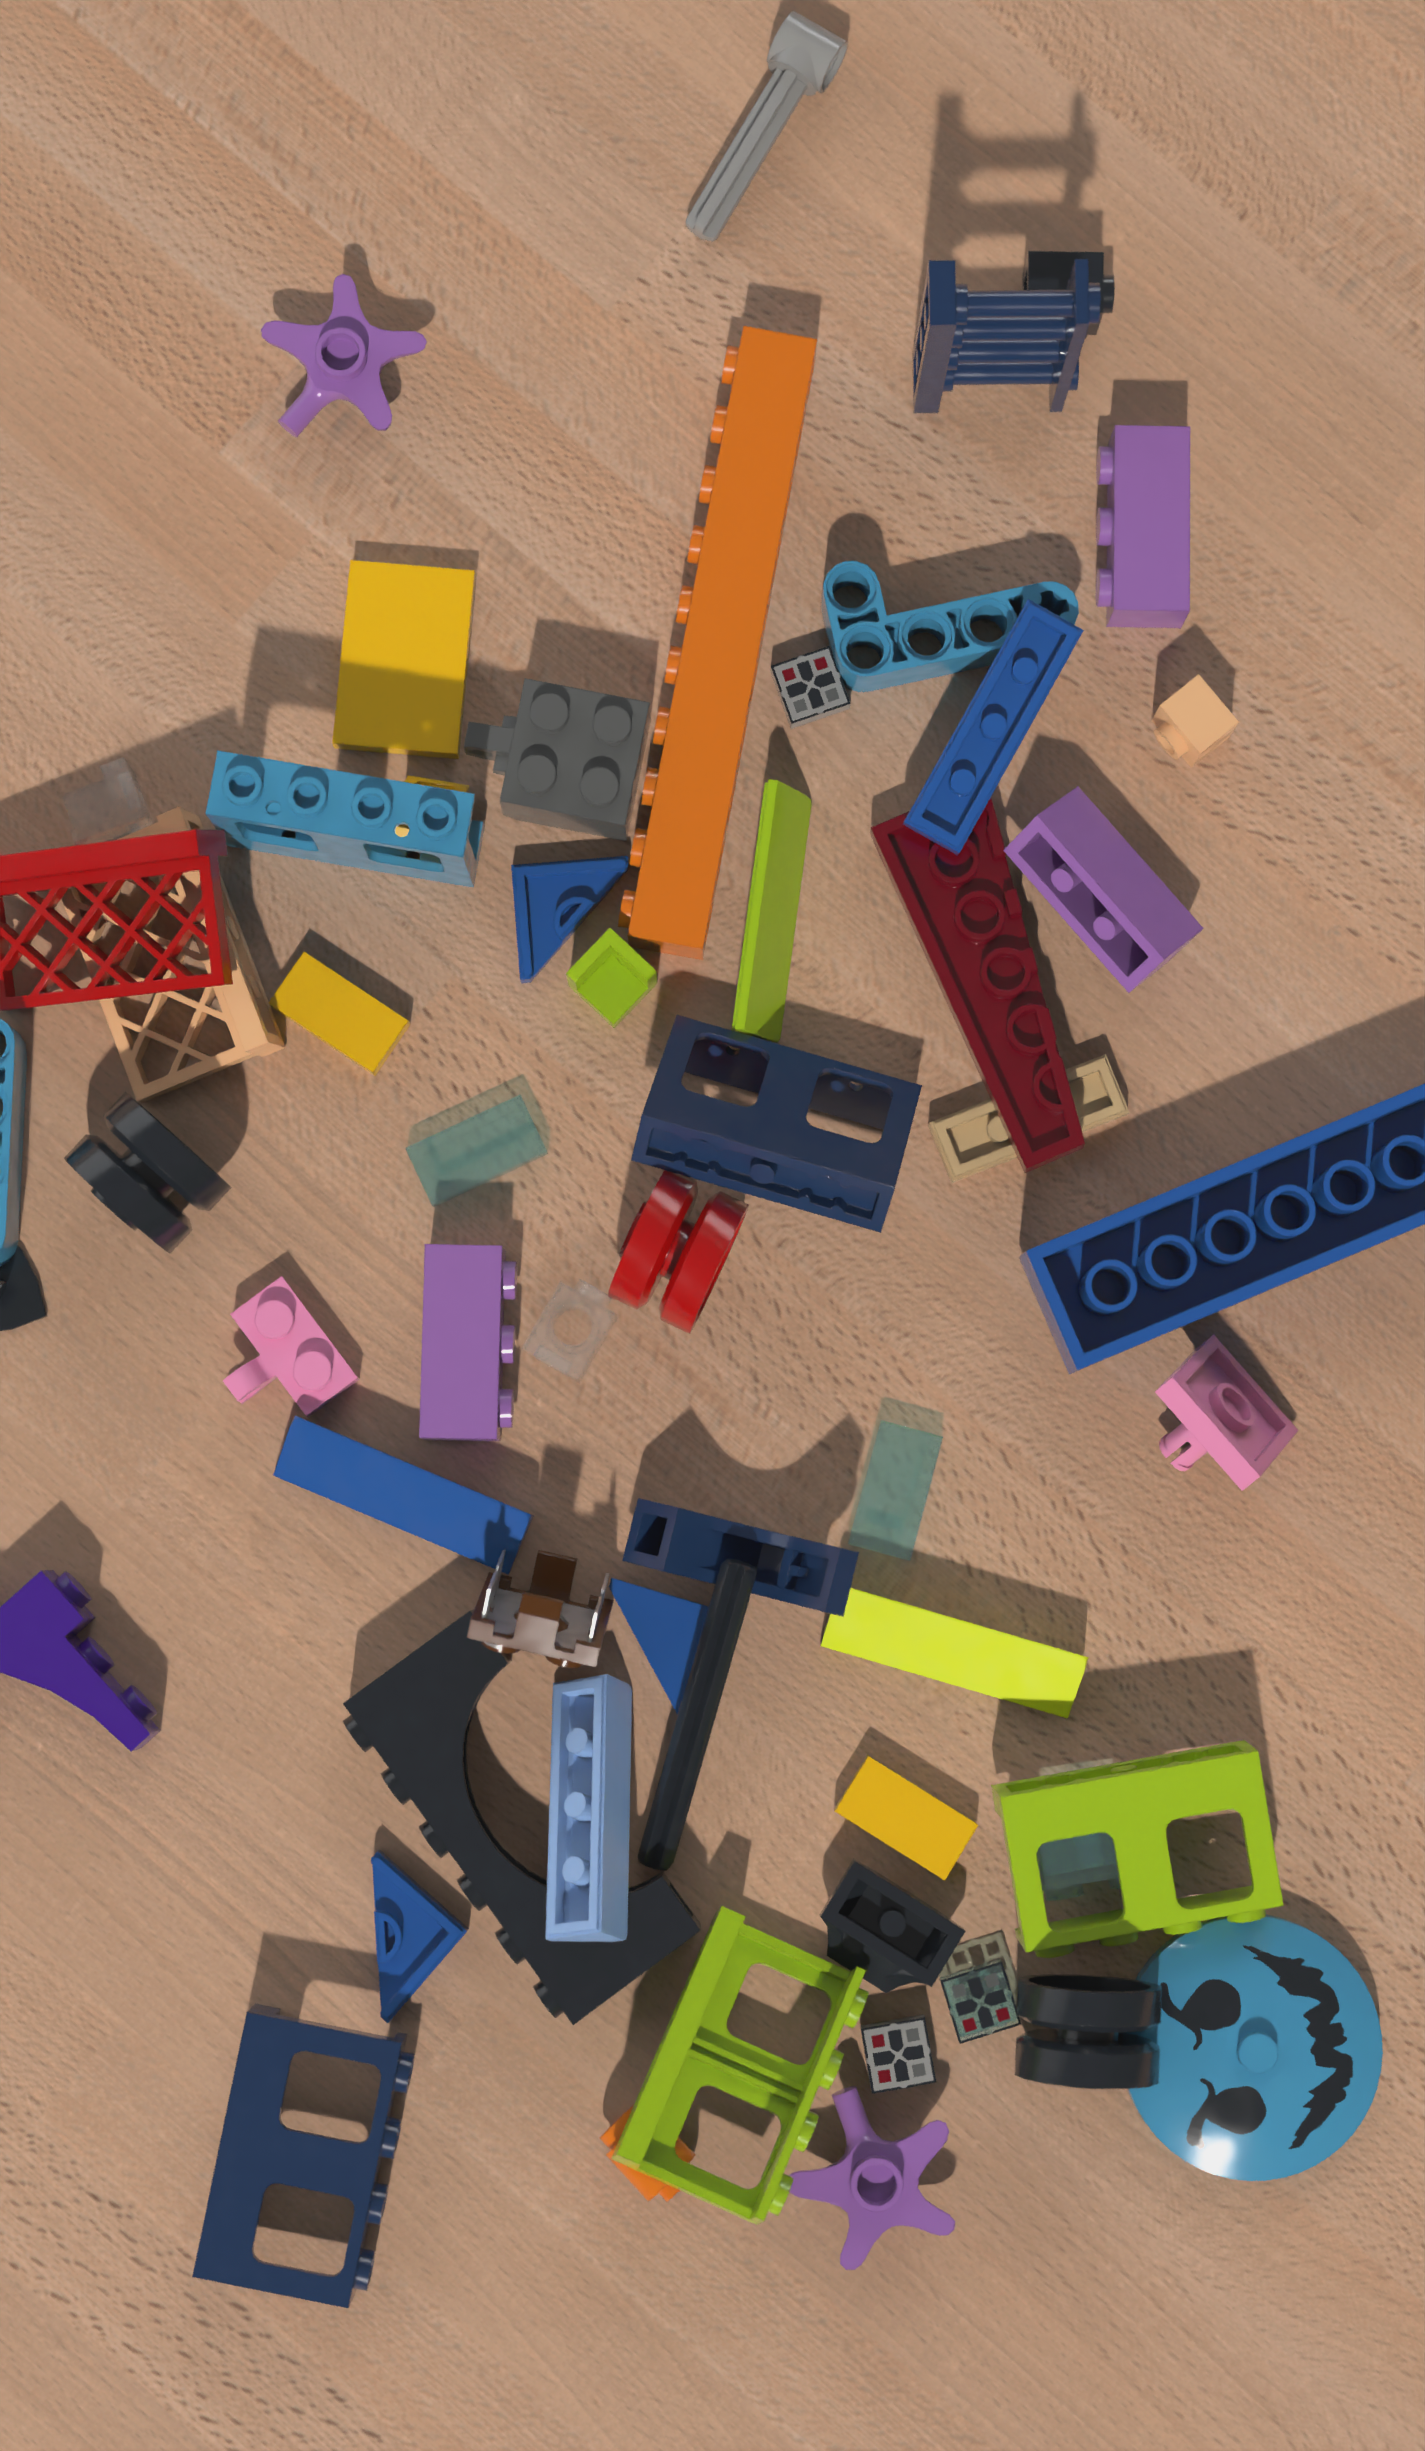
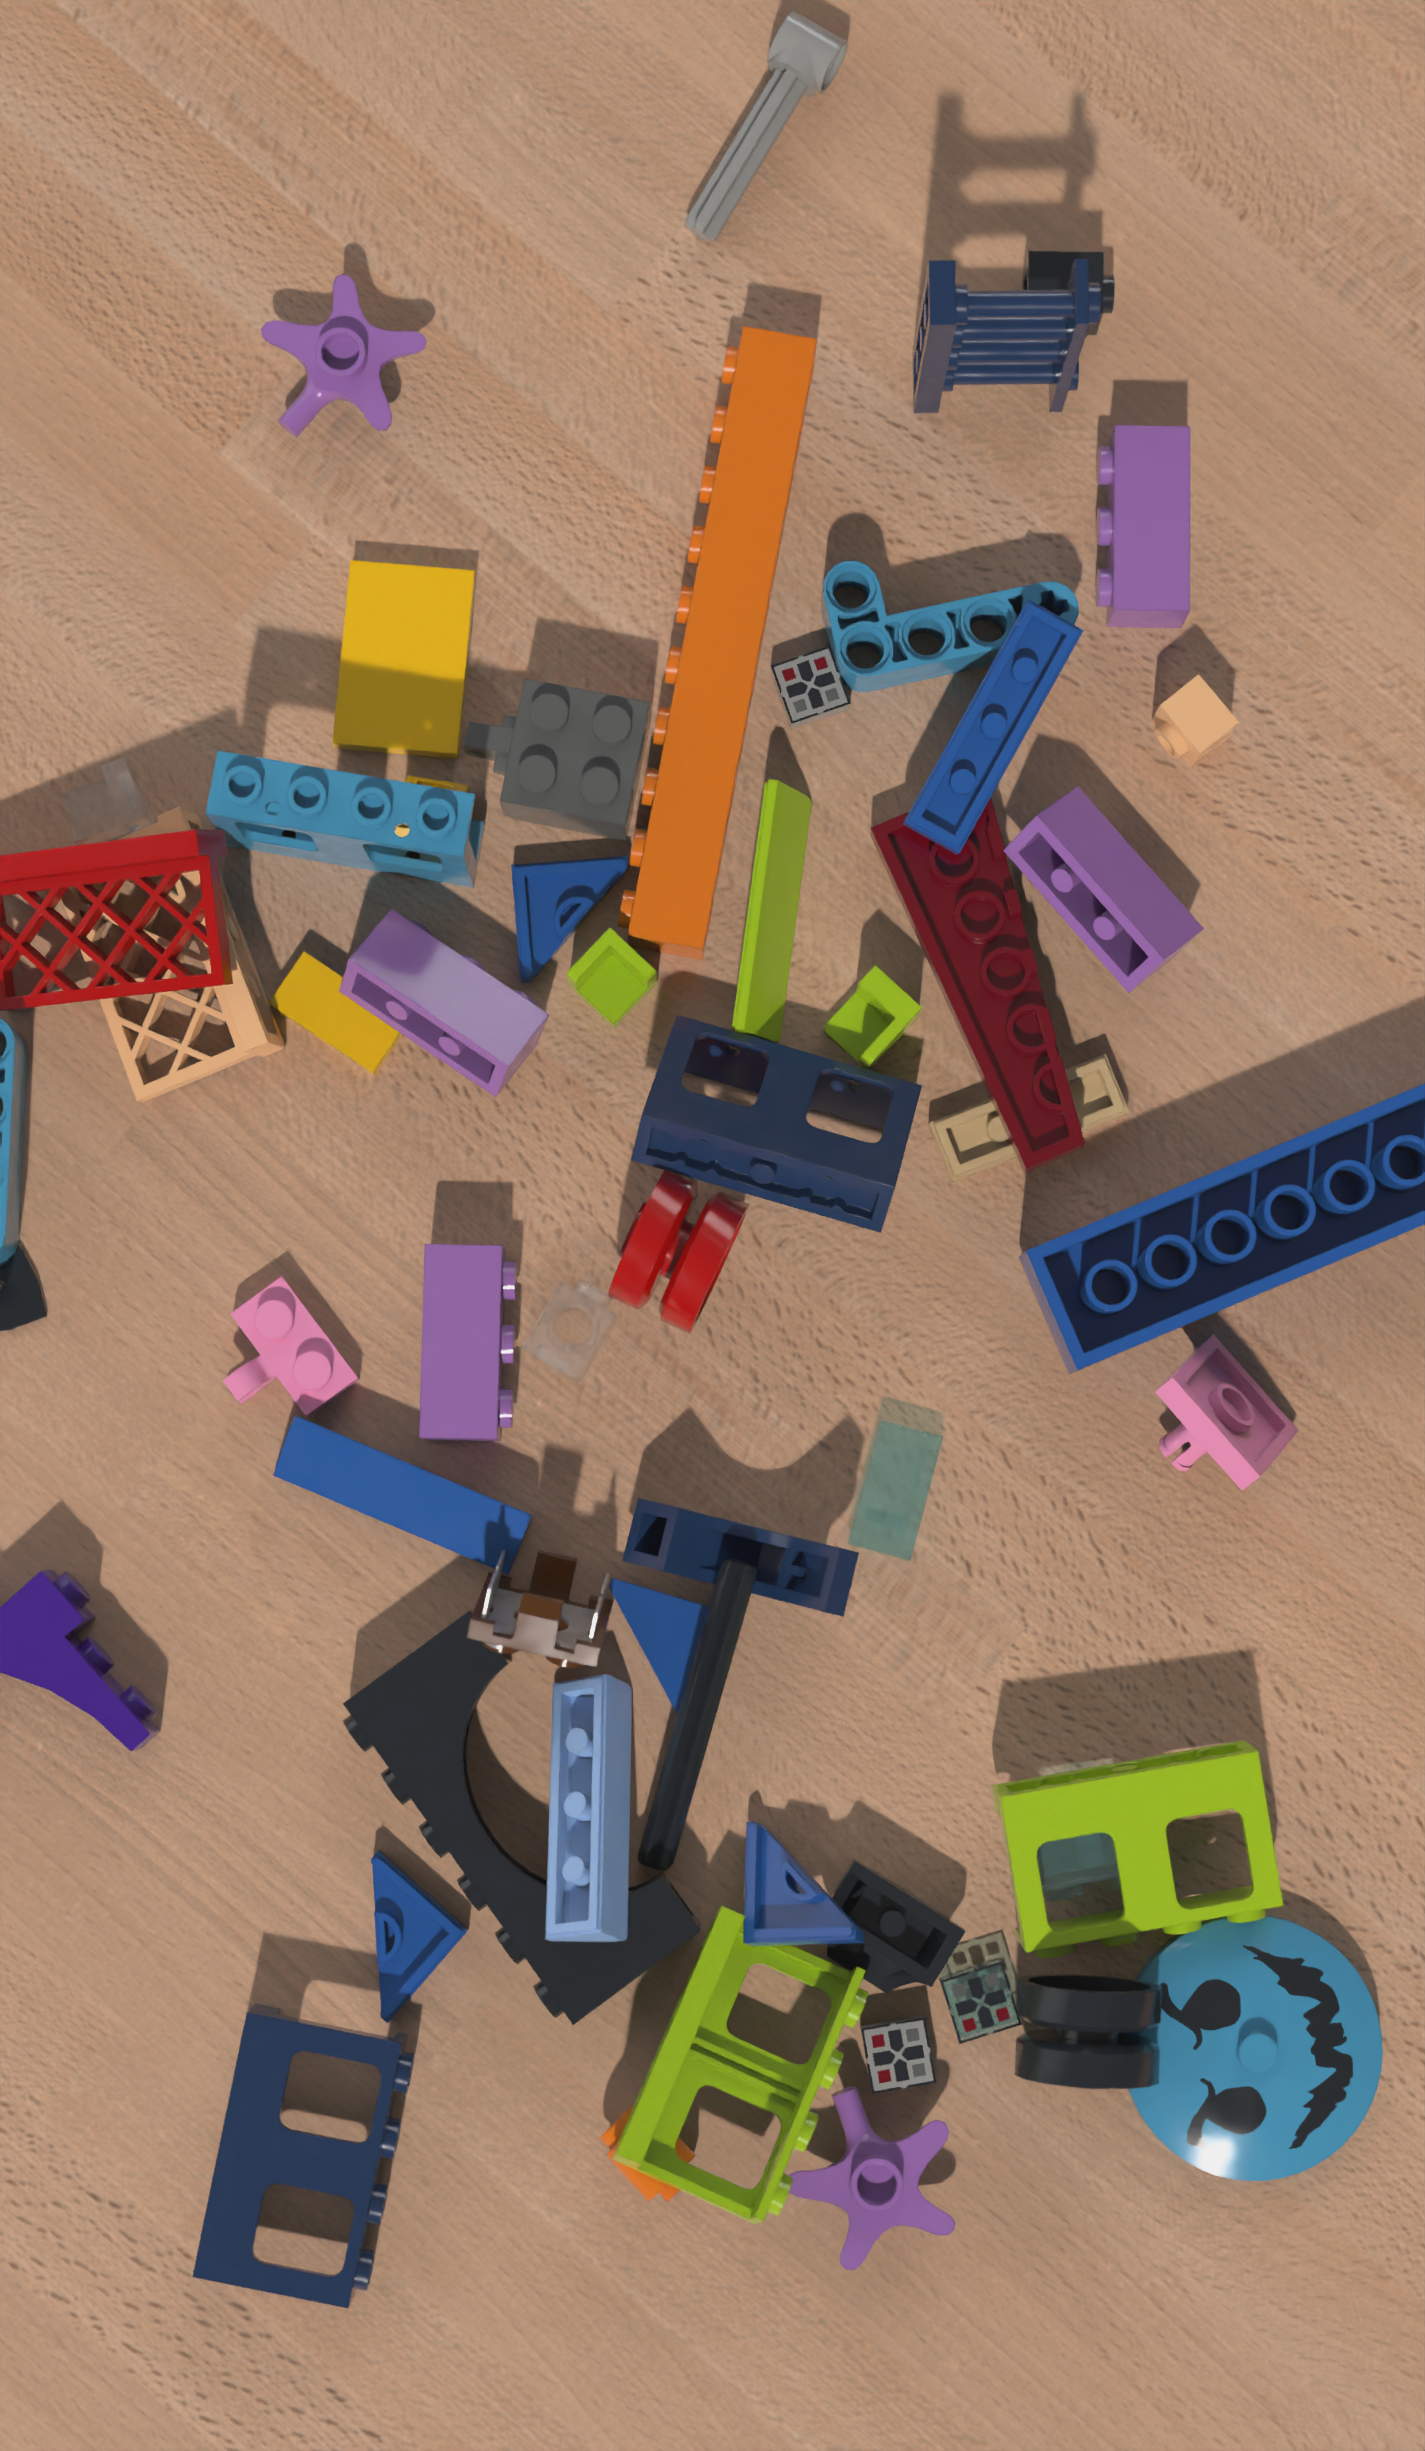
(146, 1174): black wheel -> none
(443, 1002): none -> medium lavender brick
(476, 1151): clear light blue tile -> none
(785, 1901): none -> blue tile
(872, 1019): none -> lime panel
(906, 1817): yellow tile -> none
(956, 1652): neon yellow slope -> none

